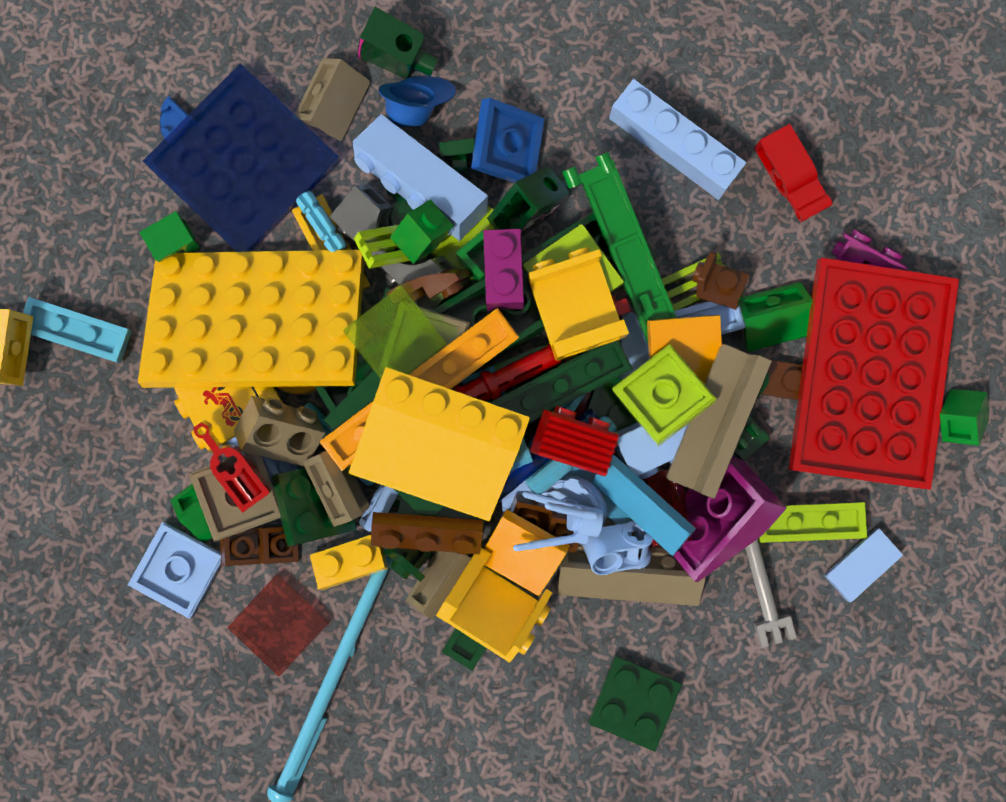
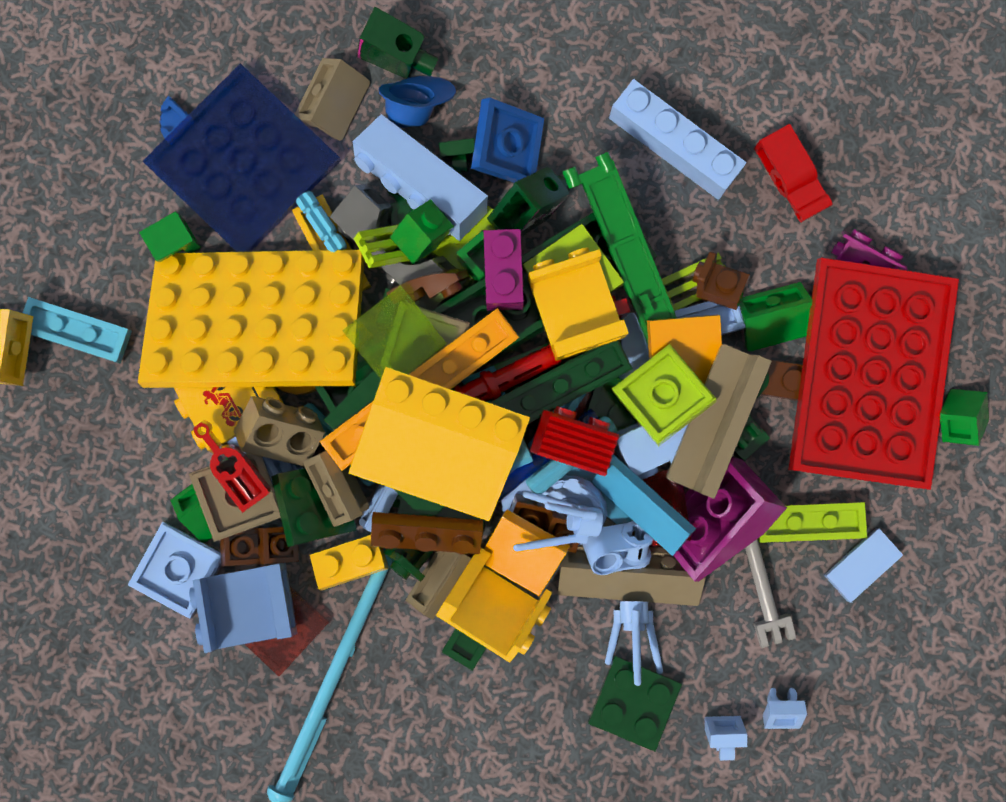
(243, 607): none -> medium blue panel
(634, 618): none -> light blue plant
(725, 734): none -> light blue tile
(784, 714): none -> light blue tile

